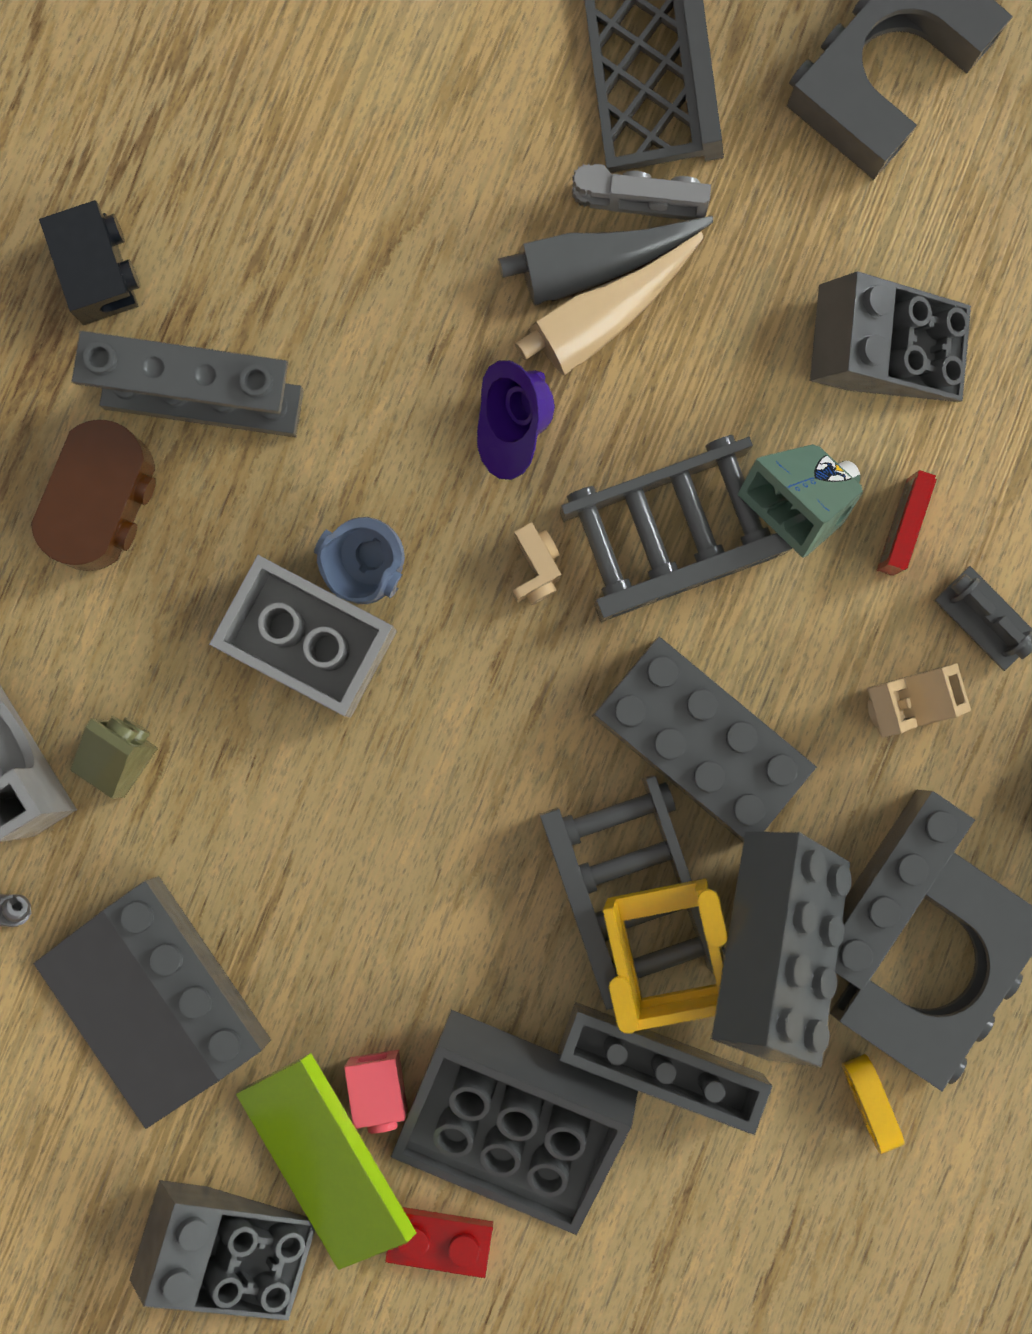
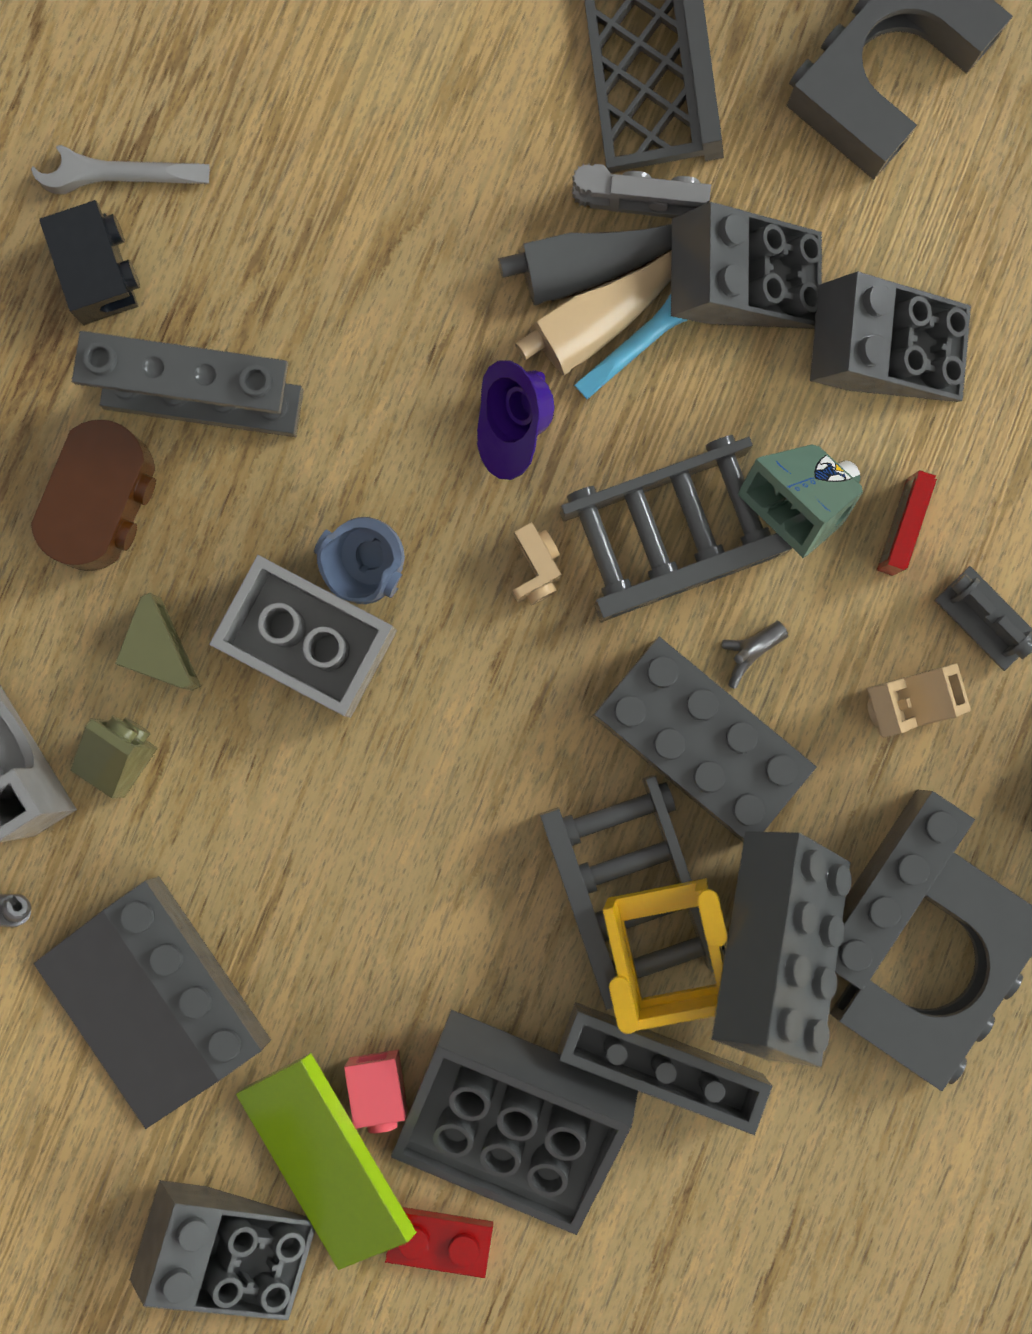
(81, 170): none -> light grey piece
(155, 647): none -> olive slope
(629, 350): none -> medium azure piece
(744, 269): none -> dark grey slope
(753, 648): none -> flat silver bar
(873, 1104): yellow beam -> none

